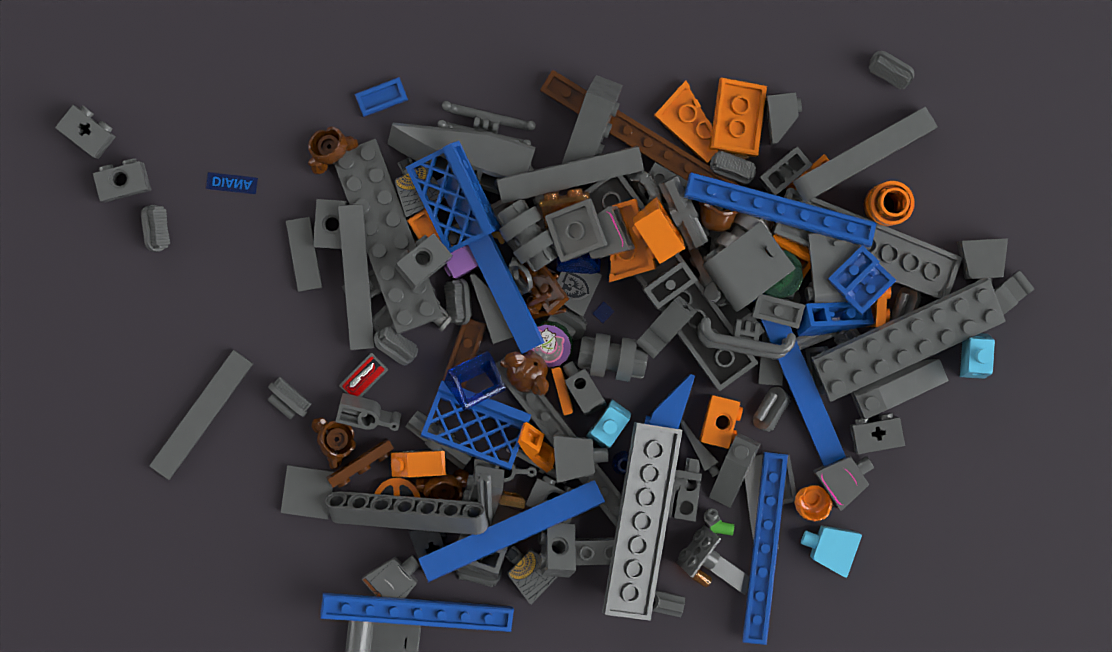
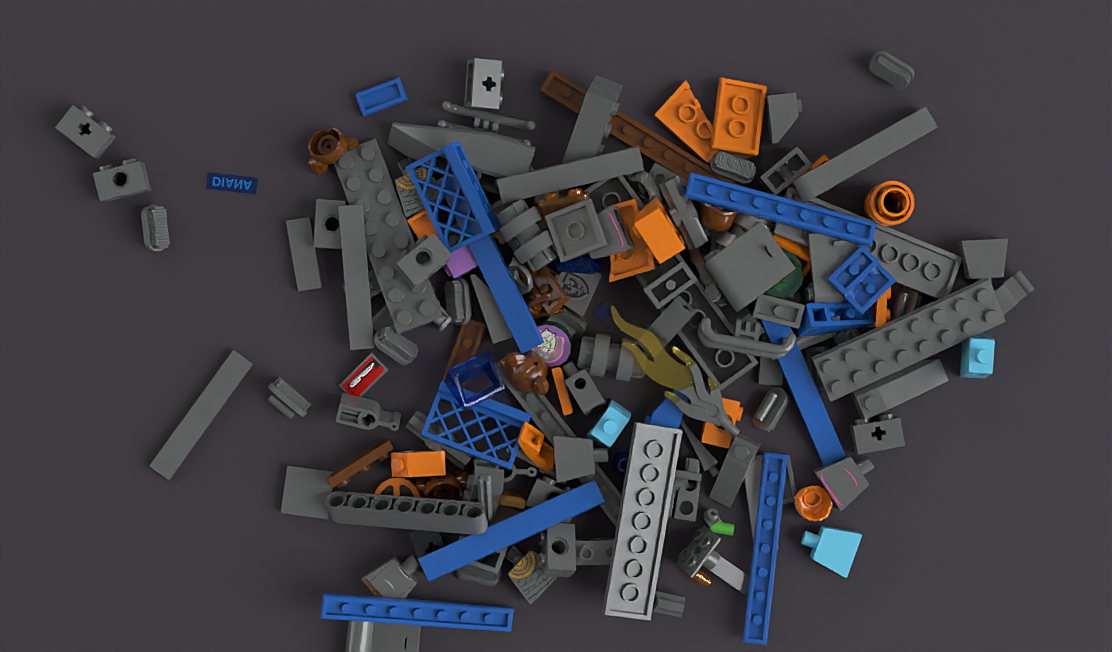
(326, 439): reddish brown hair -> none
(476, 94): none -> brick
(685, 379): none -> clear yellow piece

